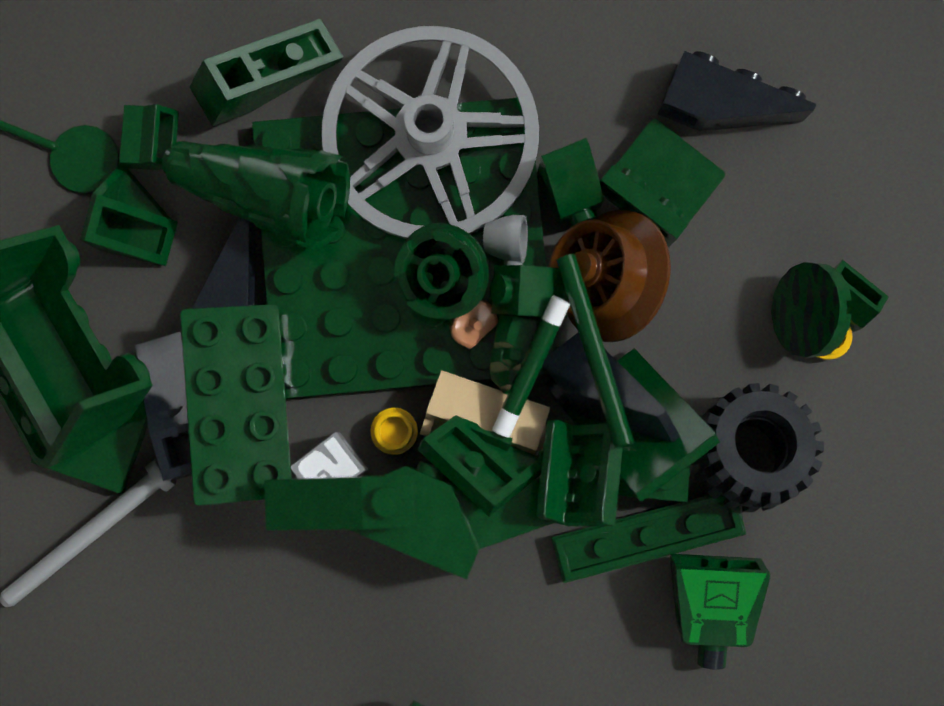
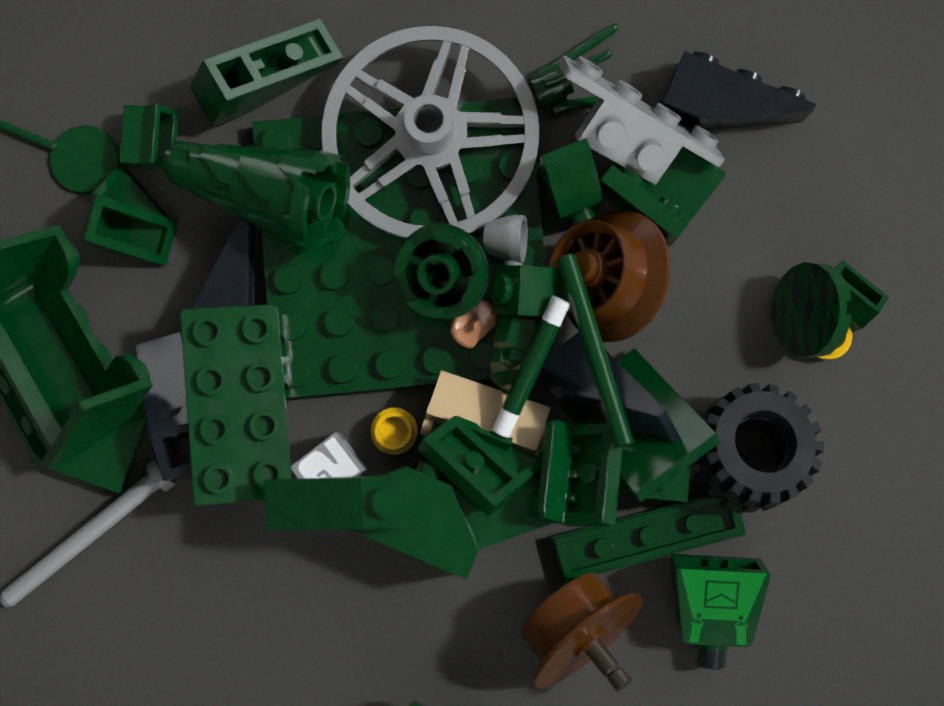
(553, 87): none -> dark green plant
(576, 629): none -> reddish brown piece
(631, 130): none -> light grey bracket

